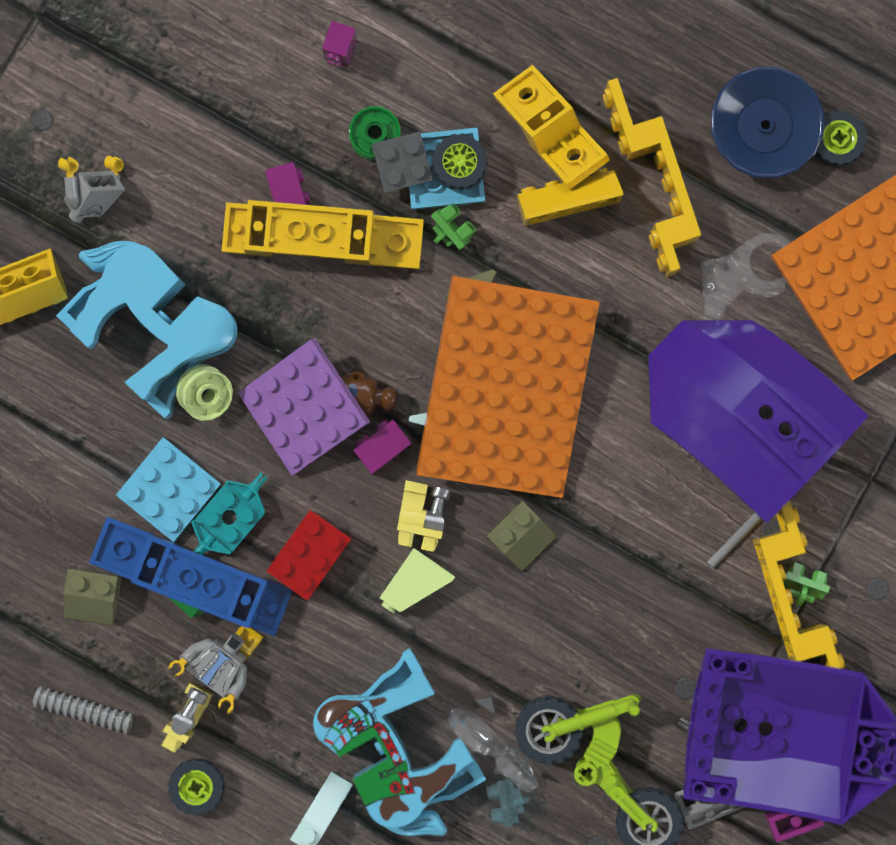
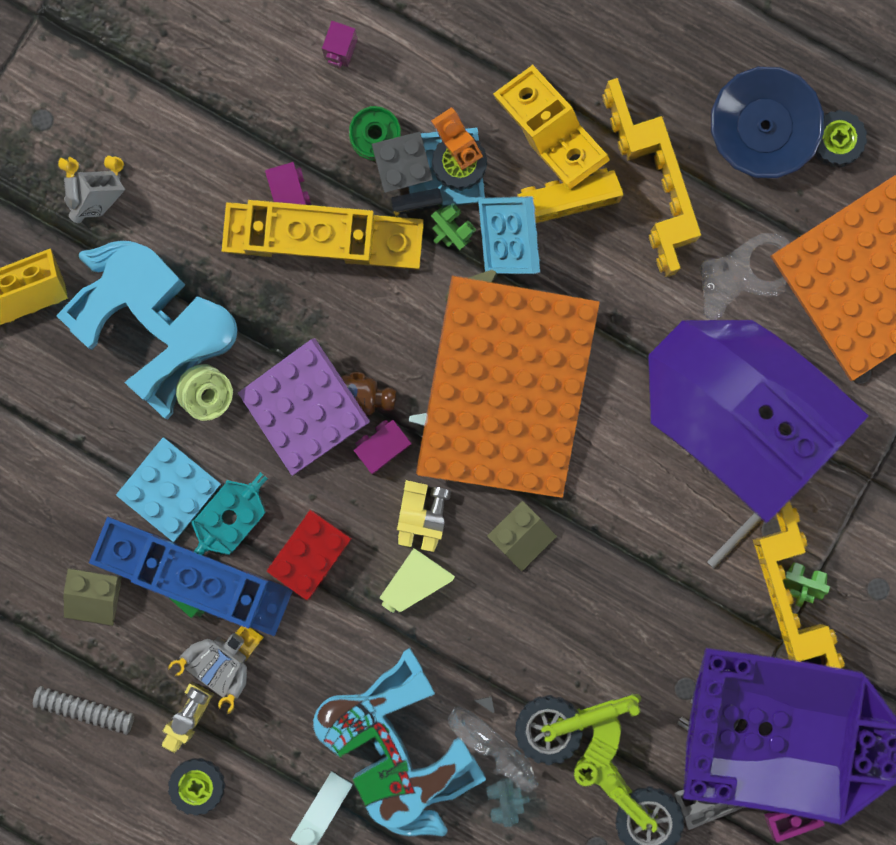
(417, 201): none -> black slope
(456, 138): none -> orange slope
(509, 234): none -> medium azure plate

